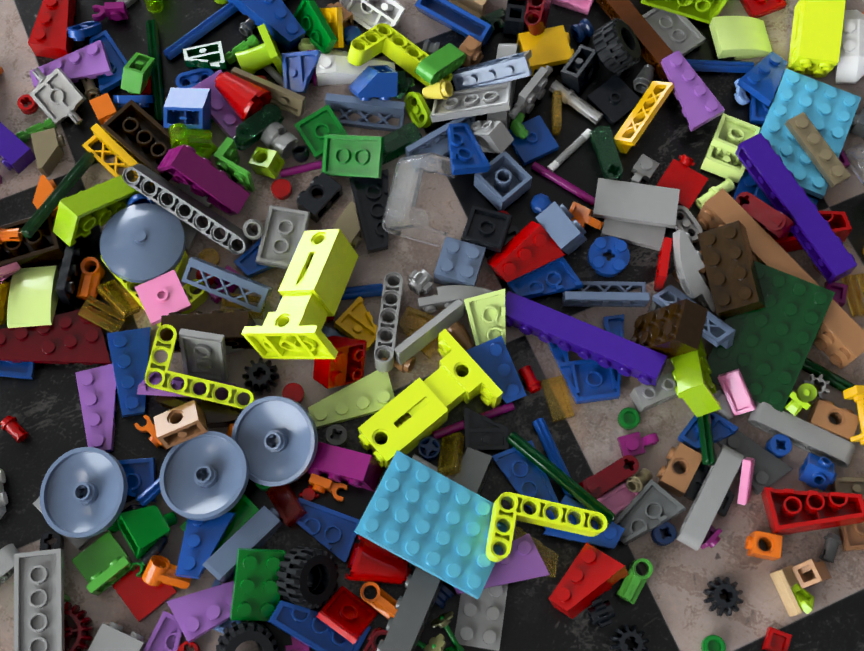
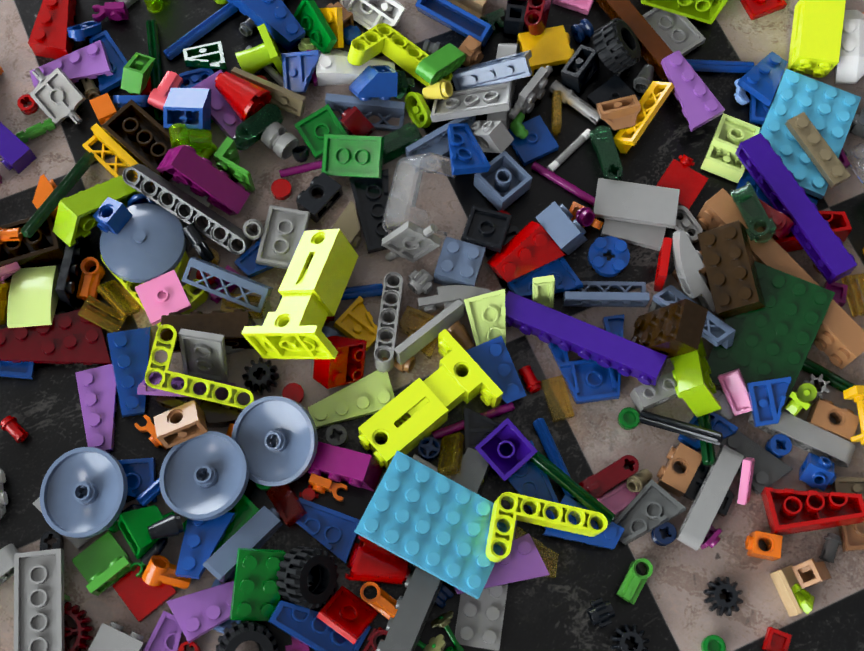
(48, 149): dark tan slope -> none
(112, 216): none -> blue brick
(159, 95): none -> coral piece
(167, 527): none -> black cone
(198, 242): none -> black axle
(252, 41): bright green axle -> none
(266, 162): lime brick -> none
(356, 122): none -> dark red slope
(411, 242): none -> light grey plate
(506, 449): none -> dark purple slope
(540, 203): blue tile -> none
(543, 290): none -> yellowish green tile
(585, 216): none -> magenta plate
(586, 580): red wedge -> none
(619, 112): none -> medium nougat slope
(634, 445): magenta plate -> none
(644, 169): light grey plate -> none
(681, 427): none -> black axle
(727, 185): yellowish green pin -> none
(739, 37): yellowish green slope -> none
(753, 214): none -> clear green piece
(767, 400): none -> blue wing

